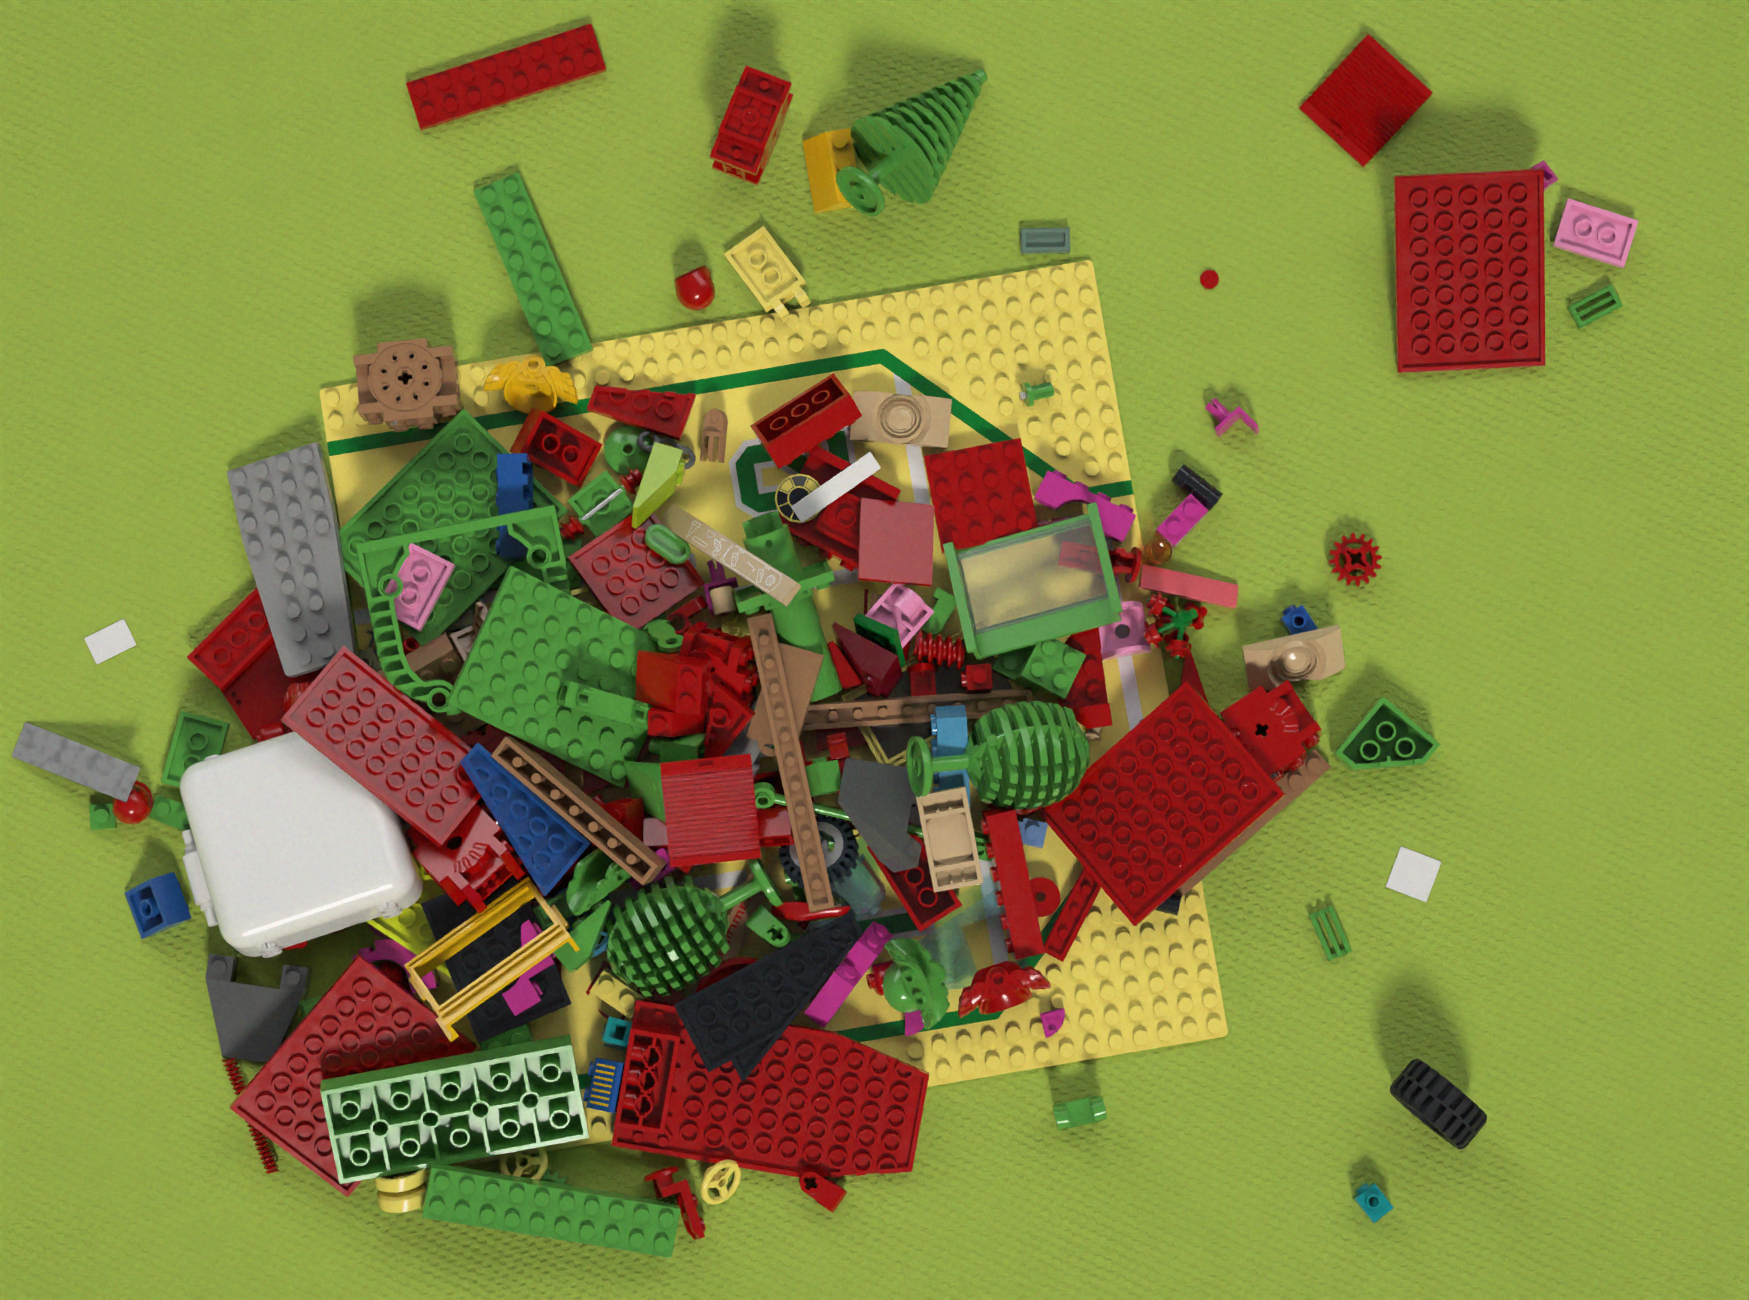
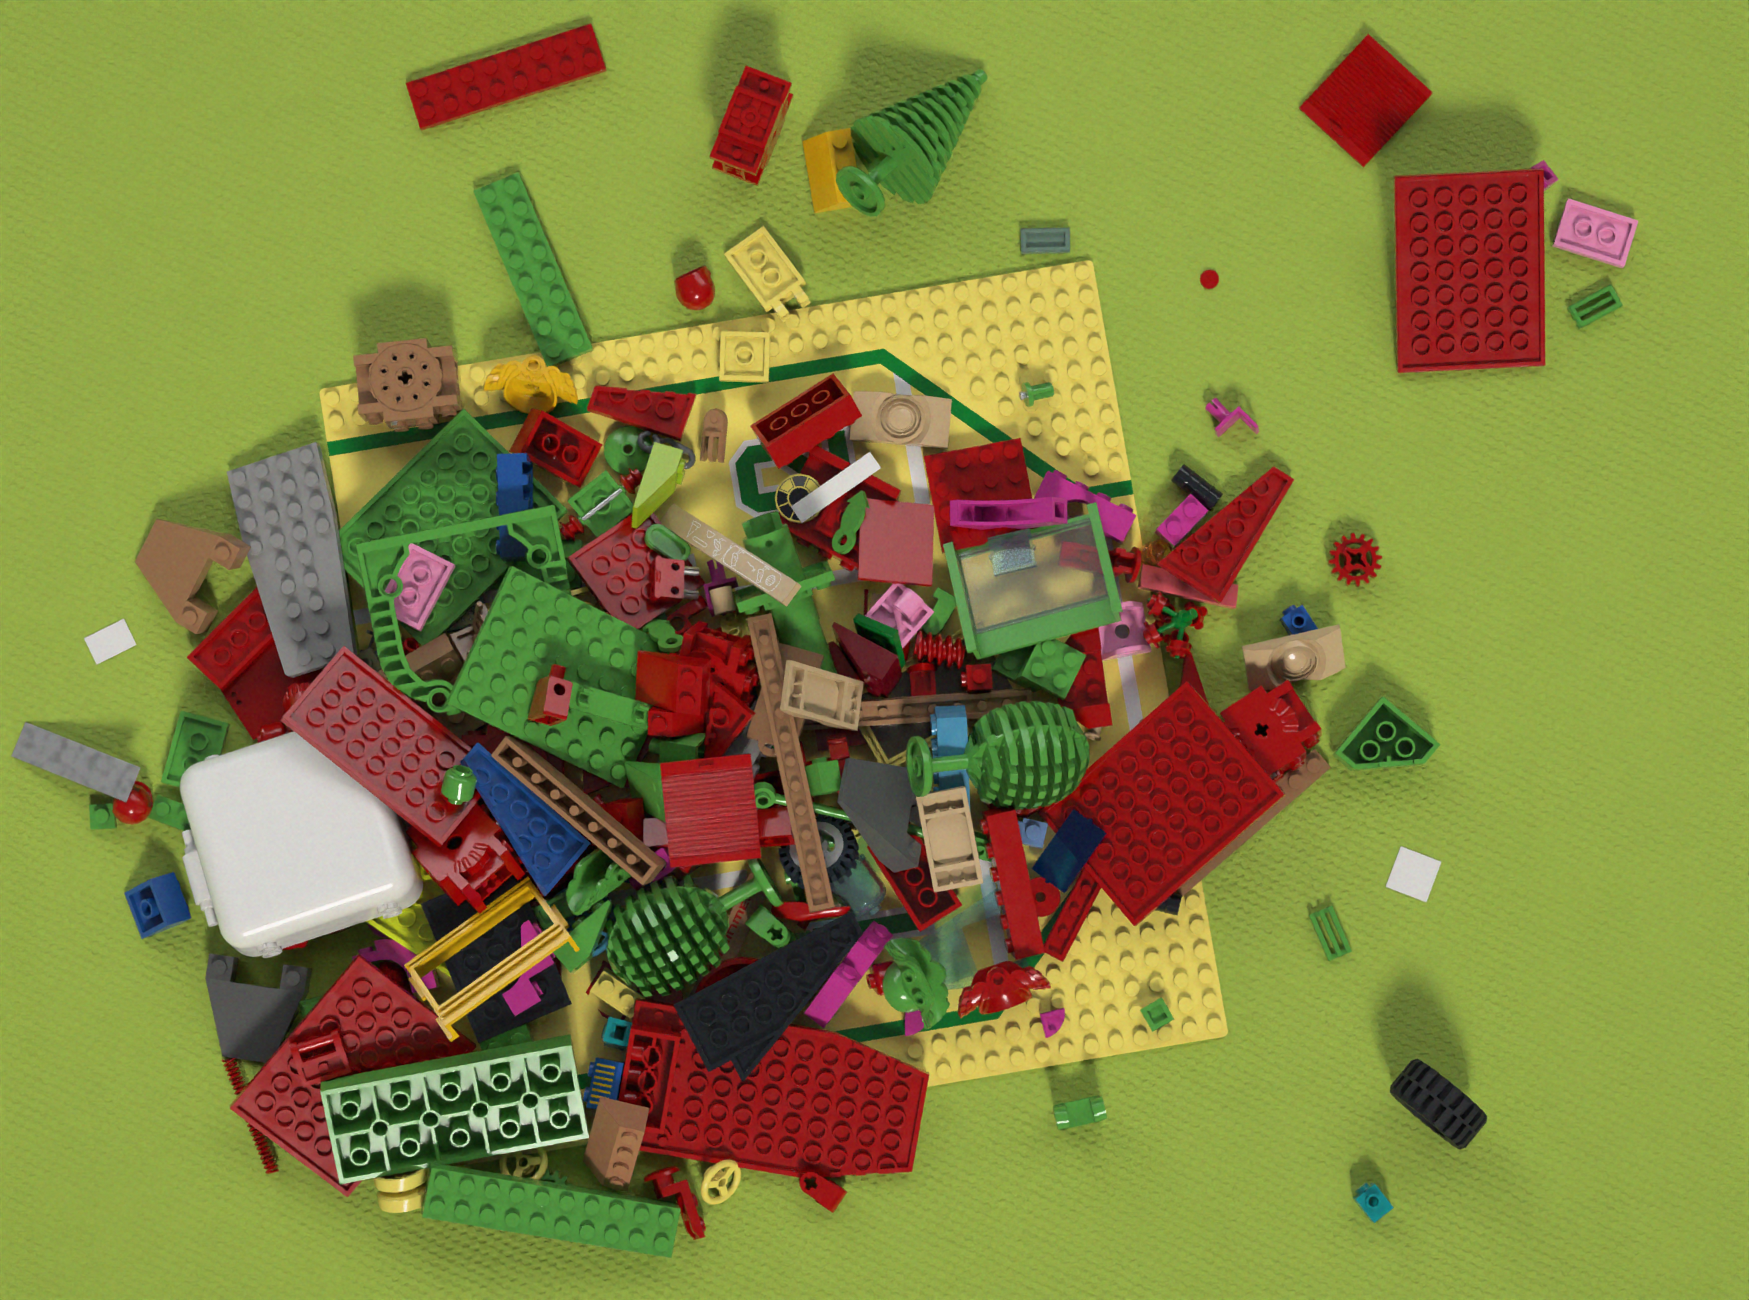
(177, 562): none -> medium nougat wedge
(324, 1065): none -> red plate
(459, 784): none -> bright green head
(551, 698): none -> torso
(615, 1142): none -> nougat slope
(666, 580): none -> red piece
(744, 356): none -> light yellow plate
(821, 696): none -> tan slope
(850, 523): none -> bright green brick
(1008, 513): none -> dark pink arch
(1012, 552): none -> clear light blue piece
(1069, 850): none -> clear blue piece
(1156, 1014): none -> bright green plate
(1220, 547): none -> red wing

